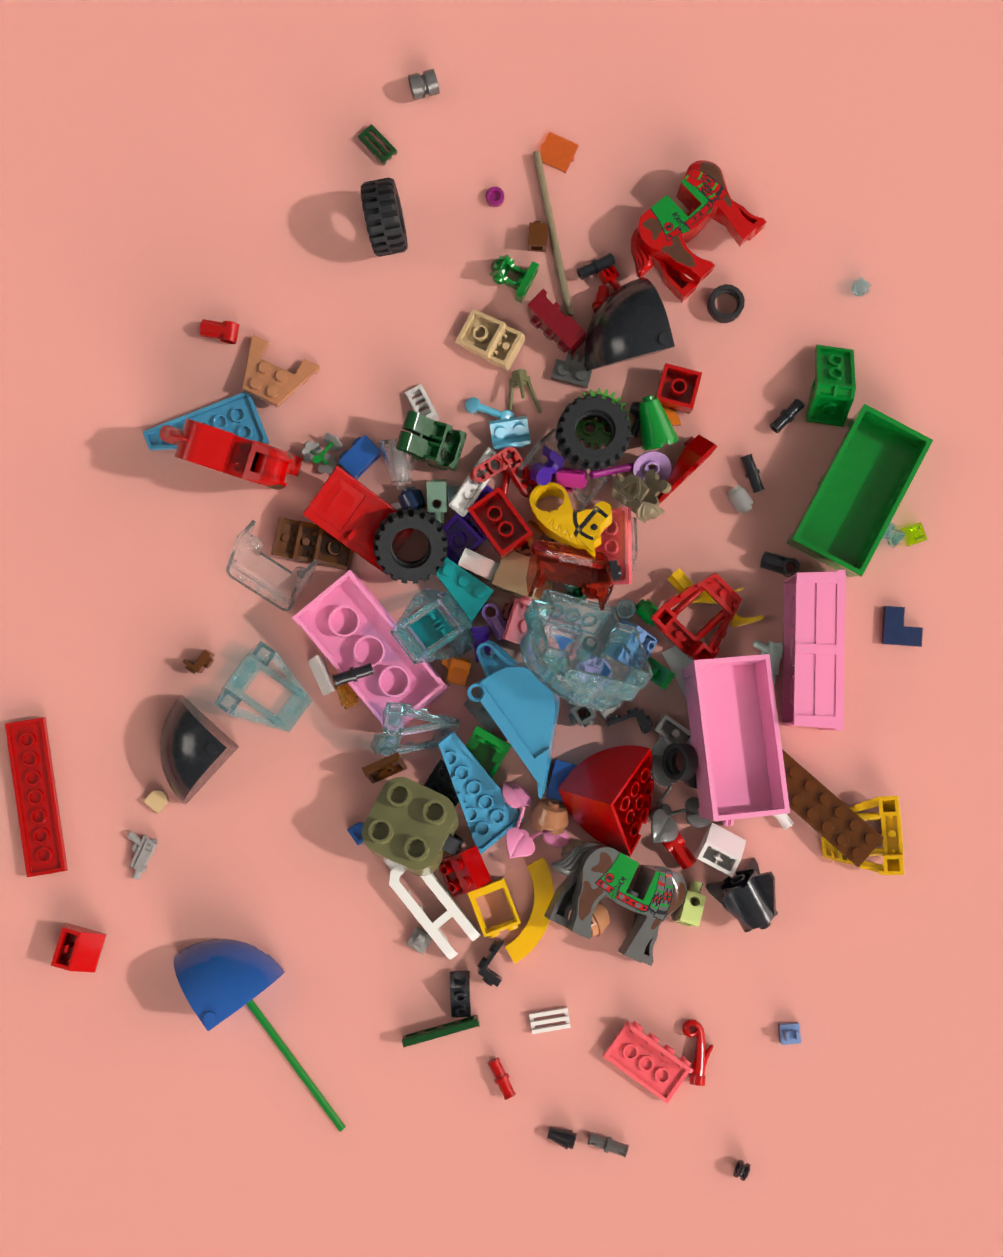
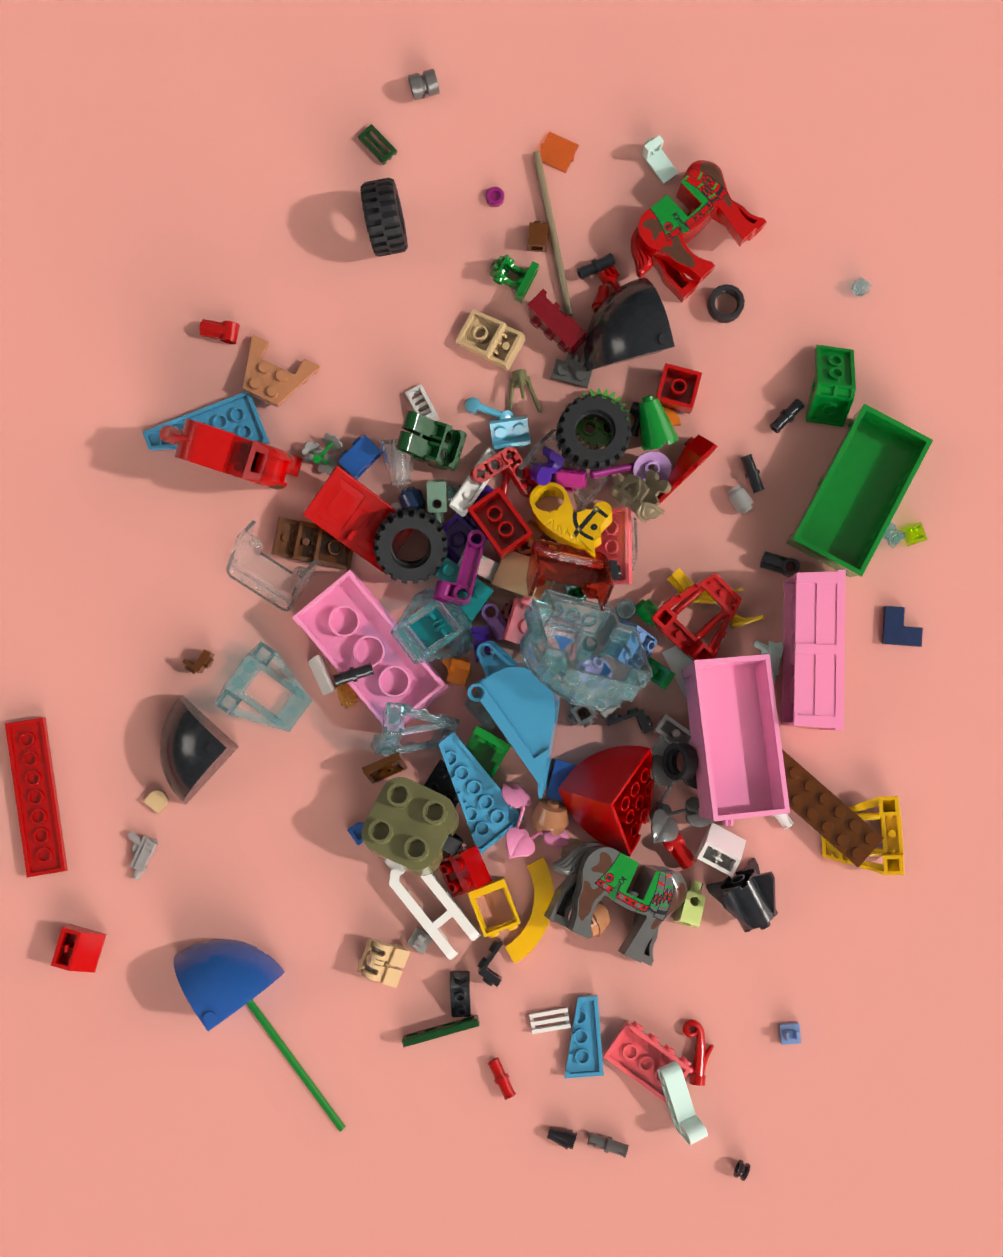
(382, 961): none -> tan hips
(447, 591): none -> magenta piece
(585, 1043): none -> dark azure wing
(658, 160): none -> light aqua bracket
(680, 1103): none -> light aqua beam

